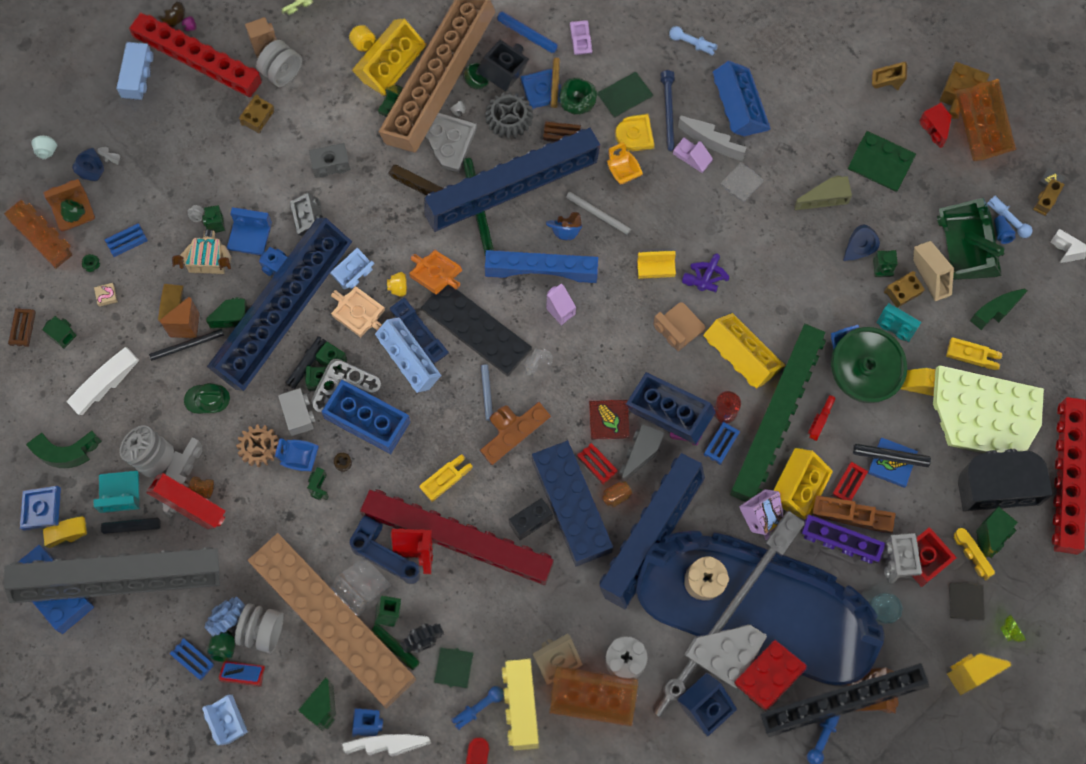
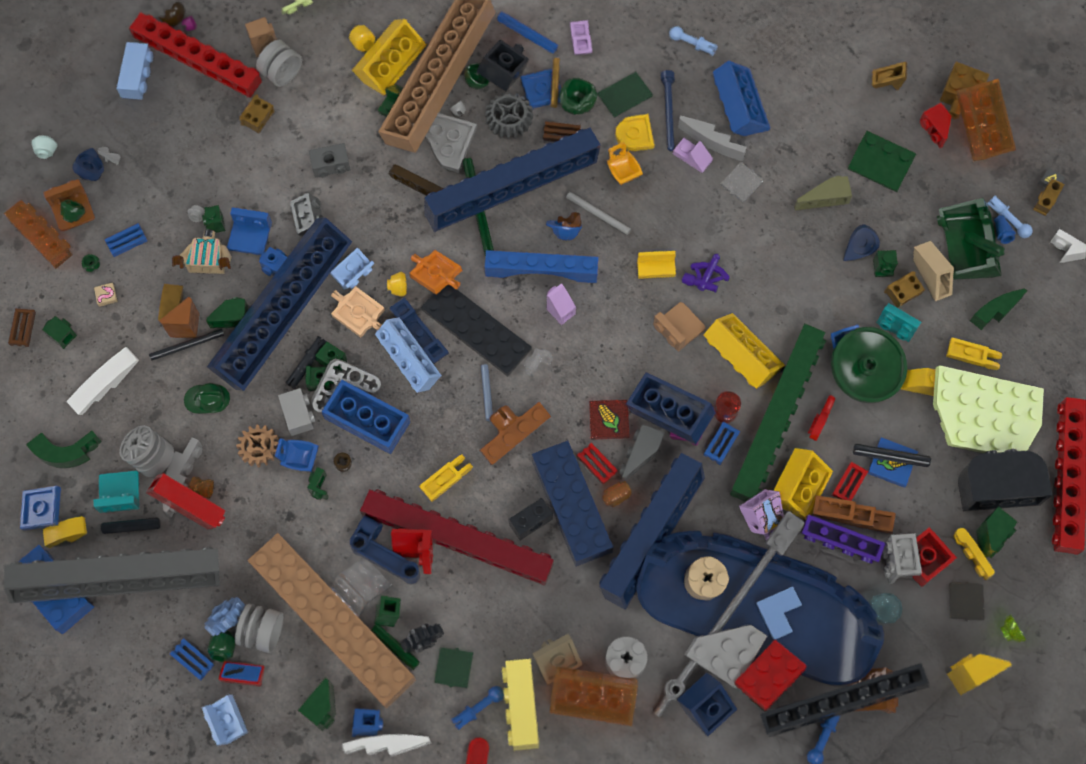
(773, 610): none -> medium blue tile

